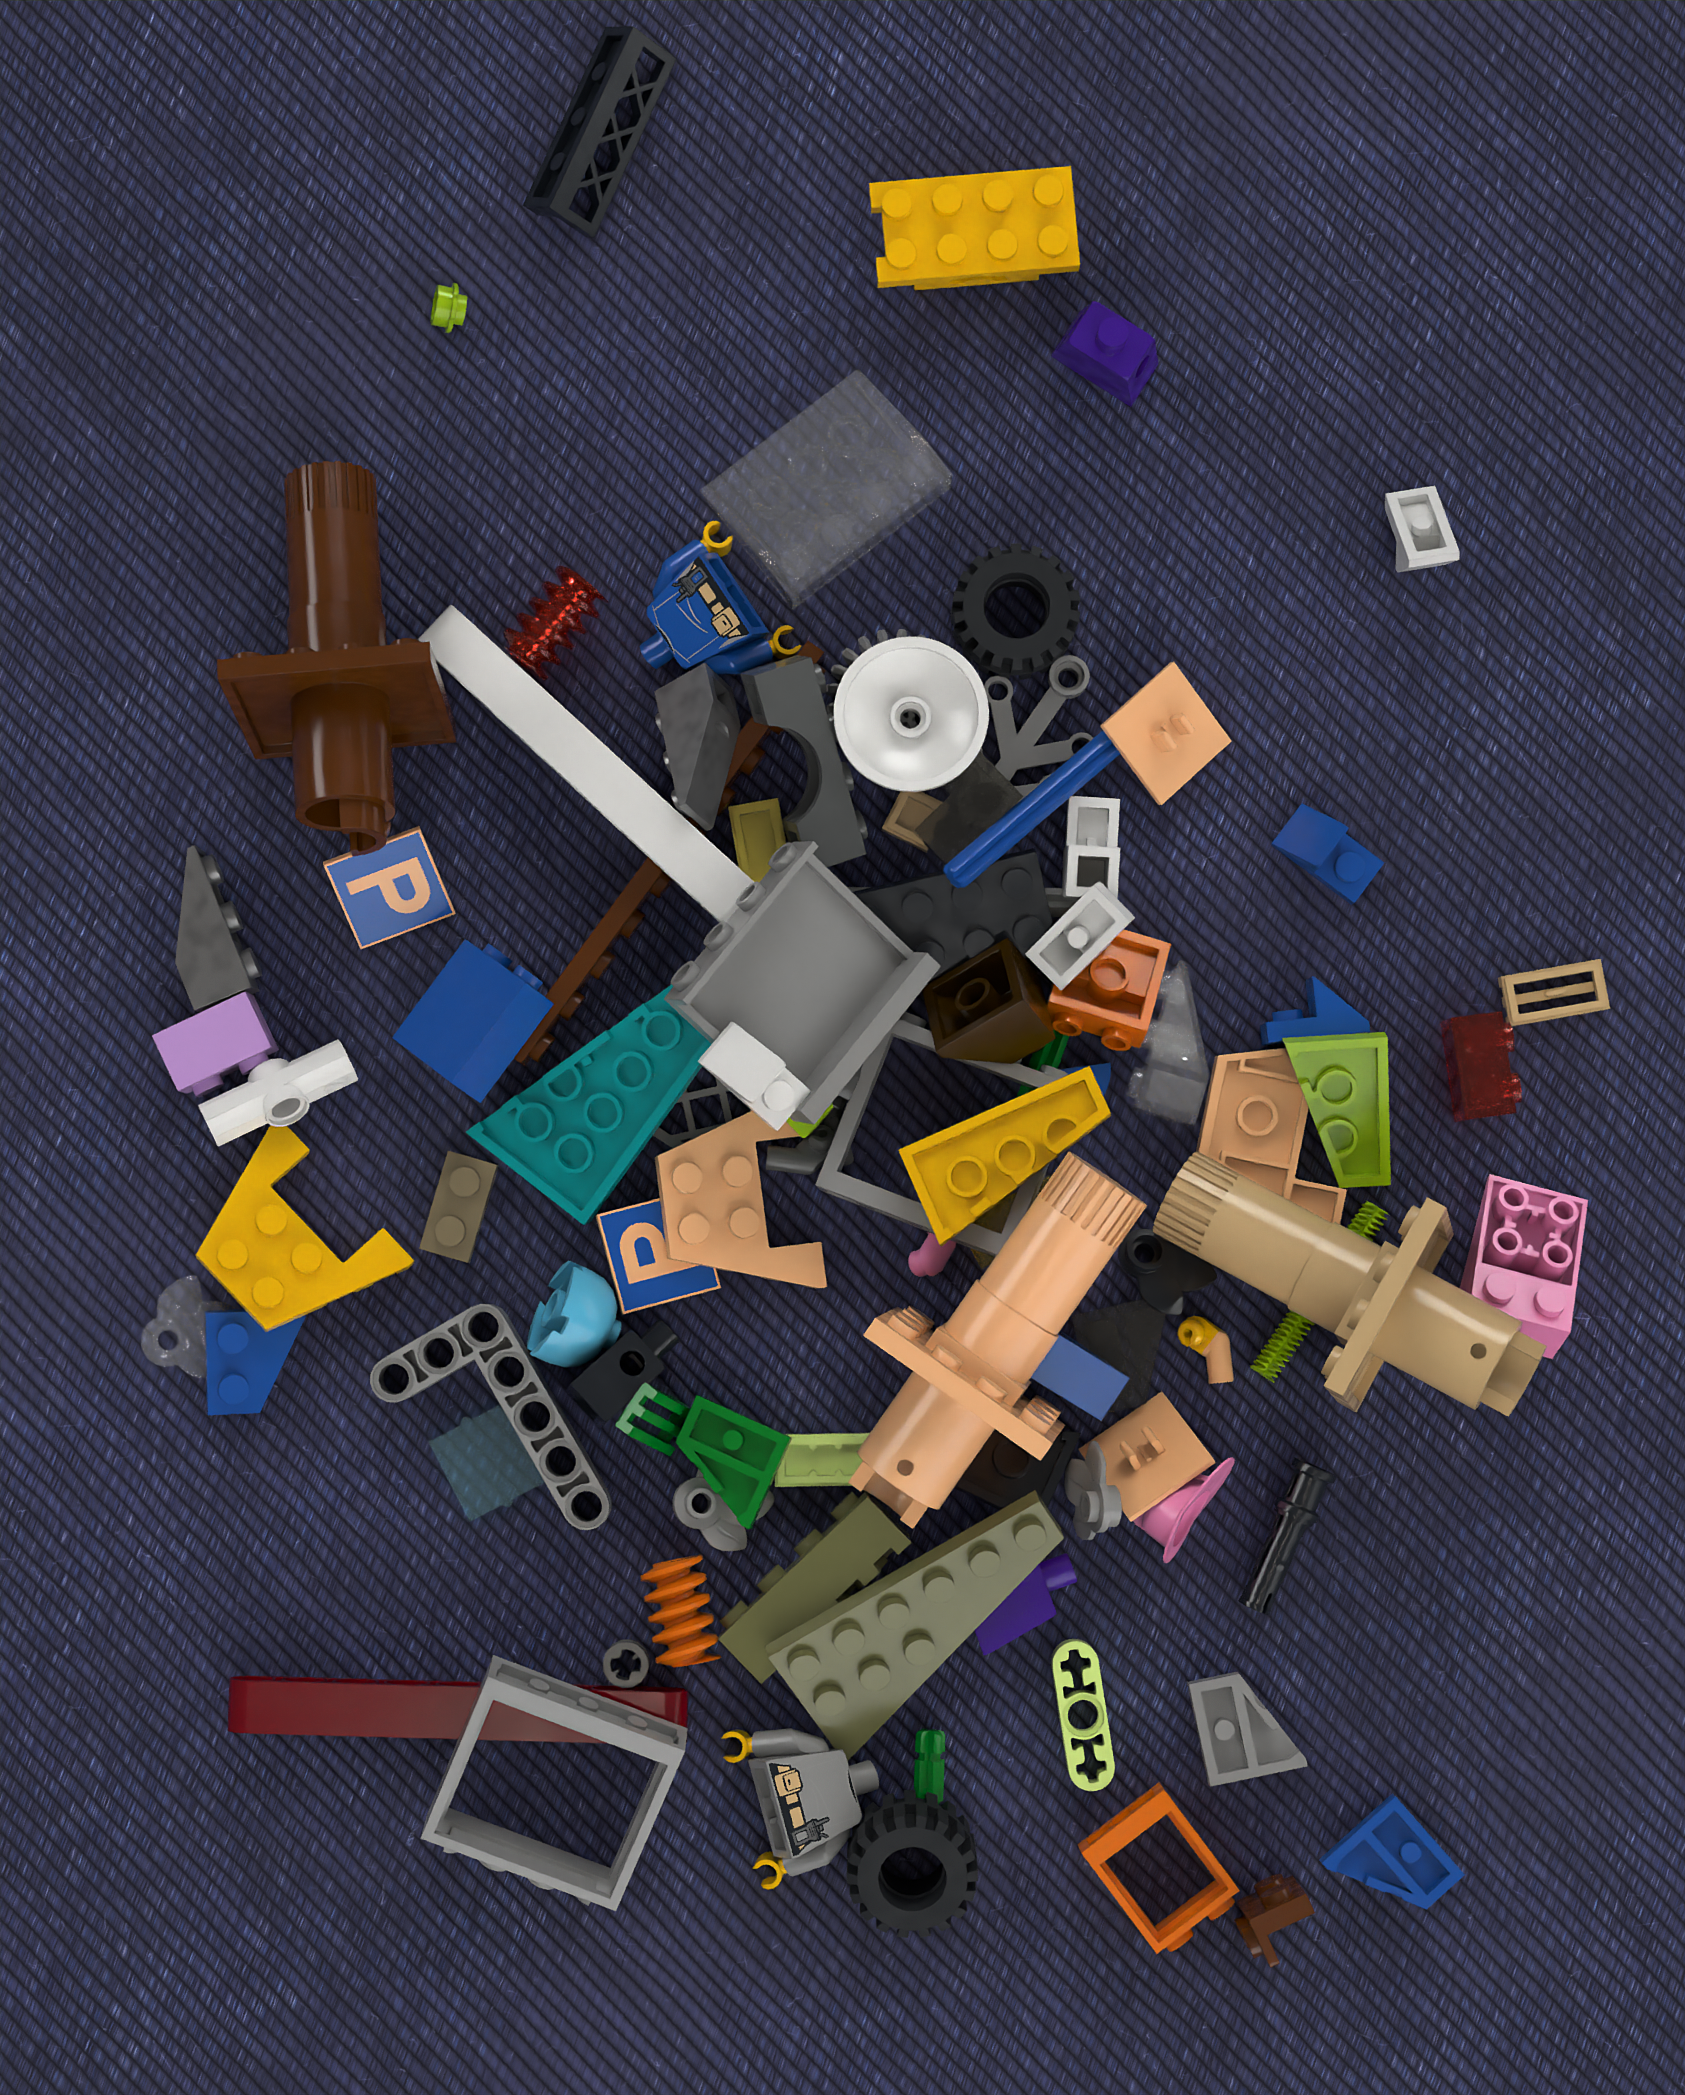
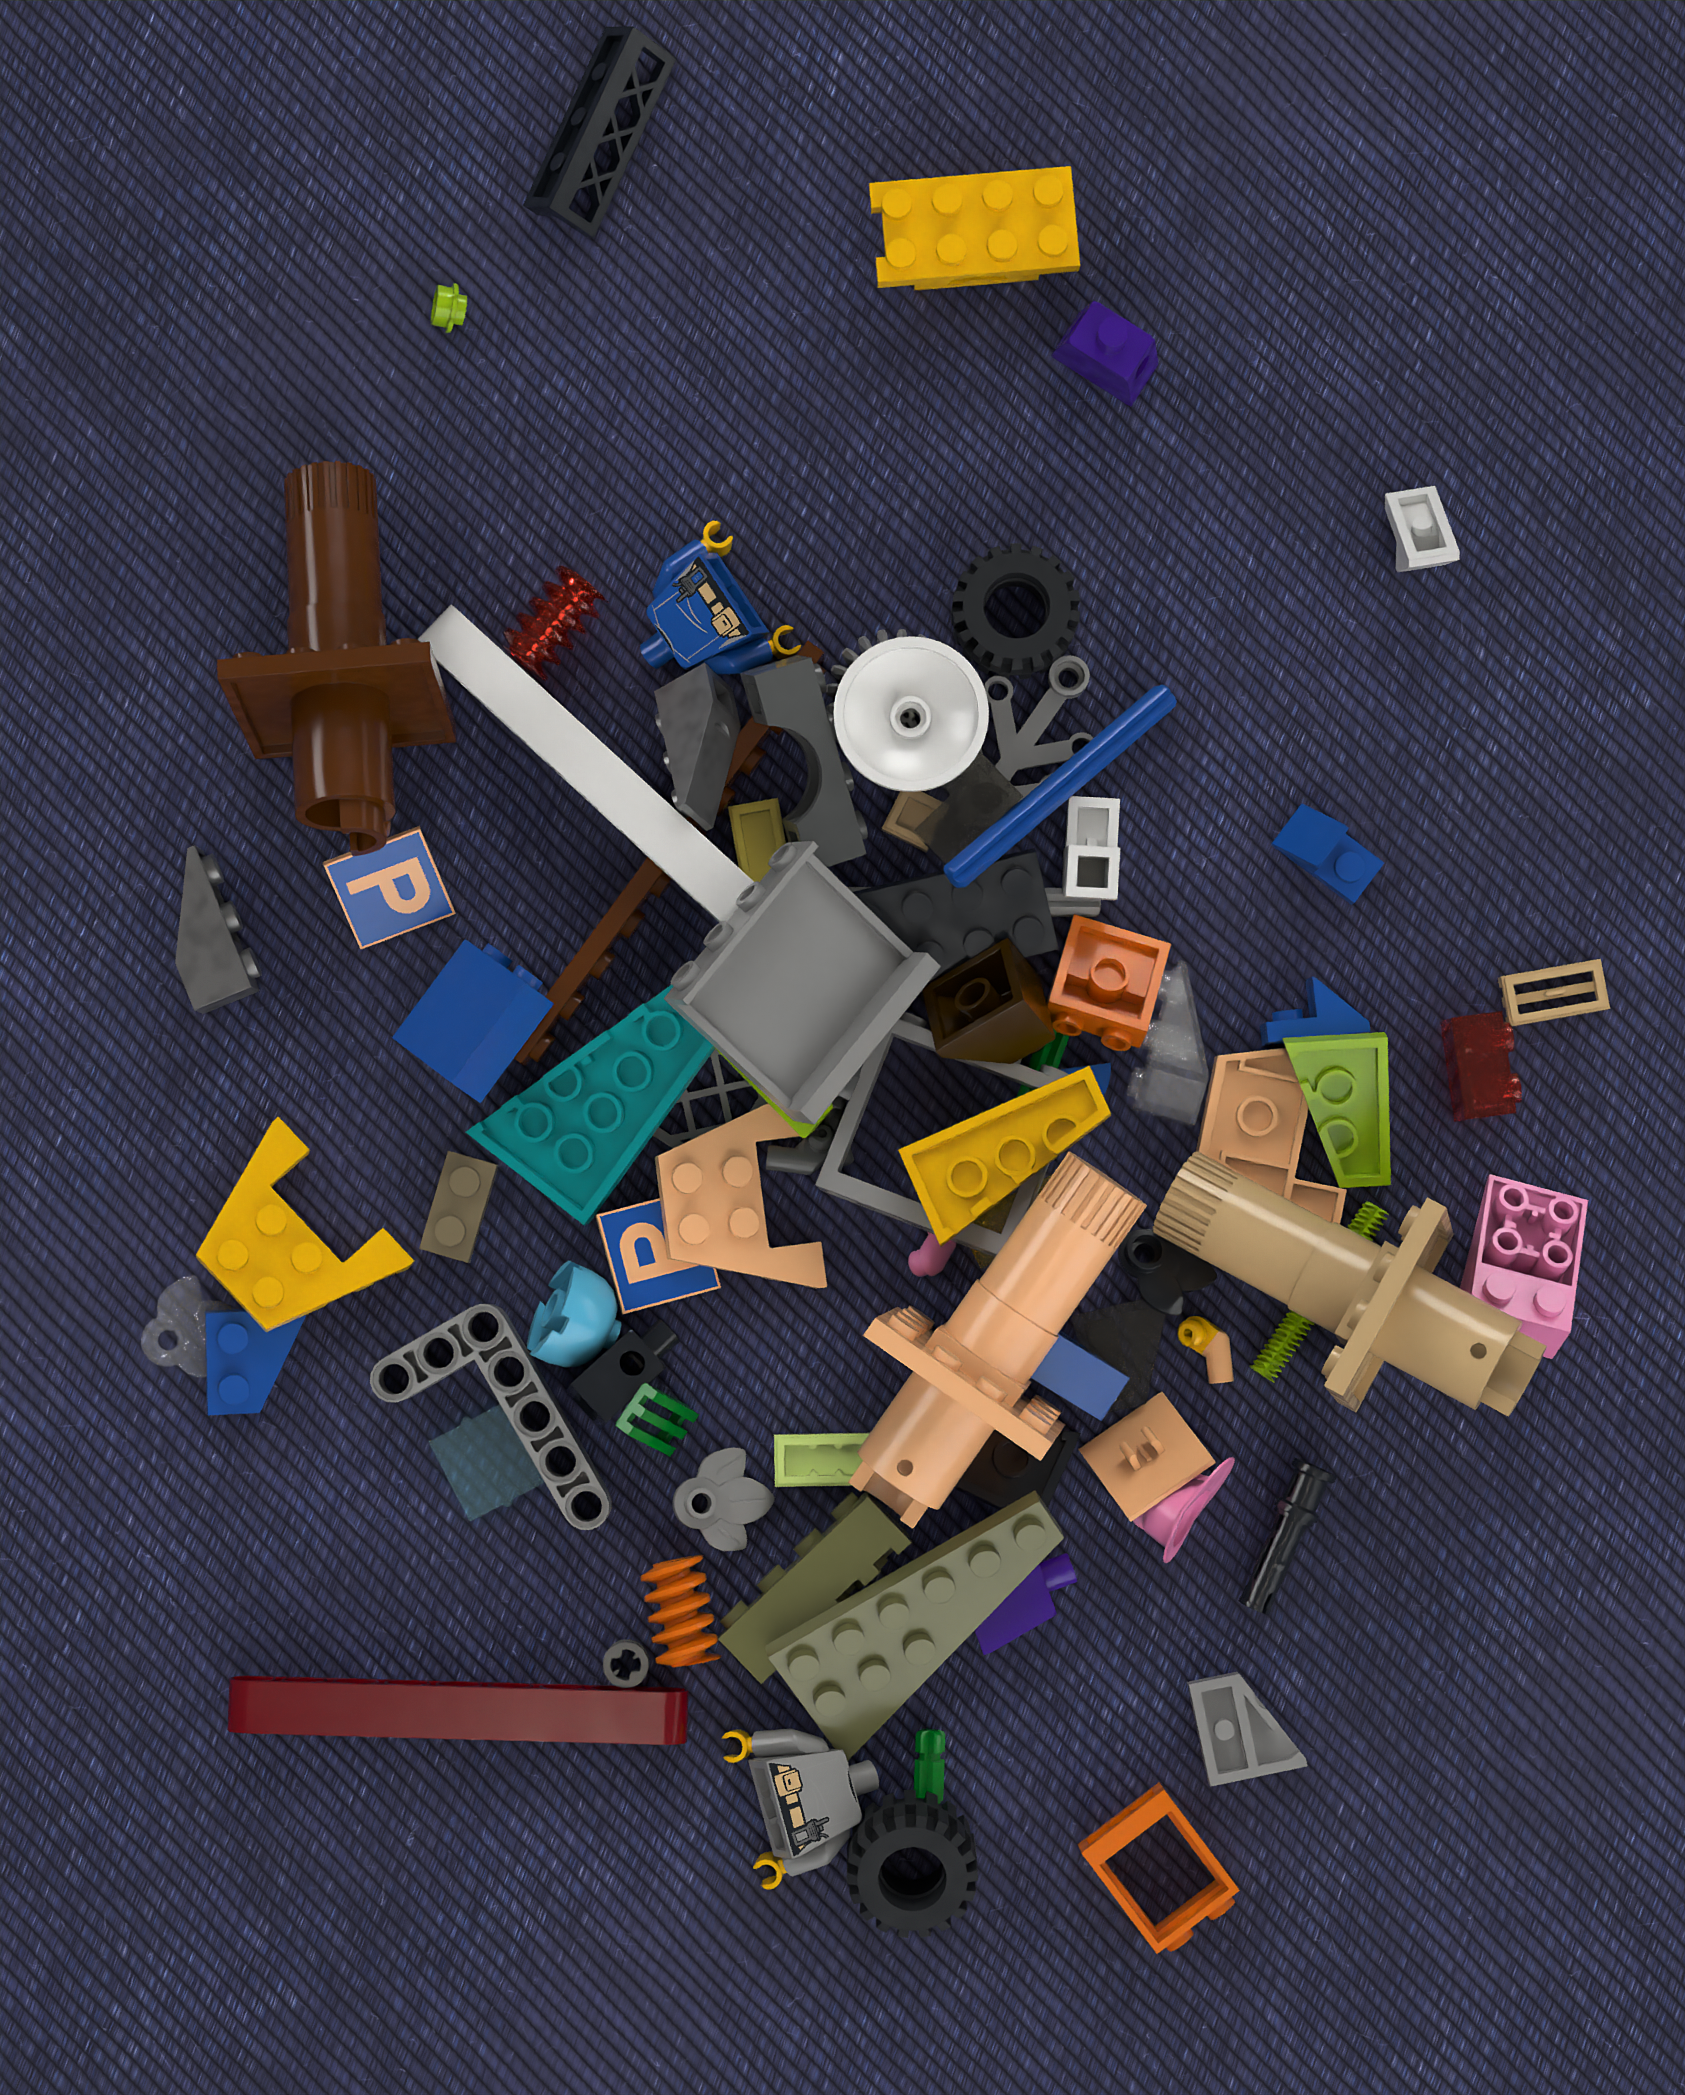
(216, 1044): lavender brick -> none
(278, 1092): white piece -> none
(580, 1711): light grey window -> none
(733, 1455): green wing -> none
(754, 1075): white slope -> none
(827, 487): clear slope -> none
(1080, 935): white slope -> none
(1094, 1501): light grey plate -> none
(1101, 1751): yellowish green beam -> none
(1166, 733): light nougat piece -> none
(1269, 1909): reddish brown bracket -> none
(1394, 1856): blue wing -> none

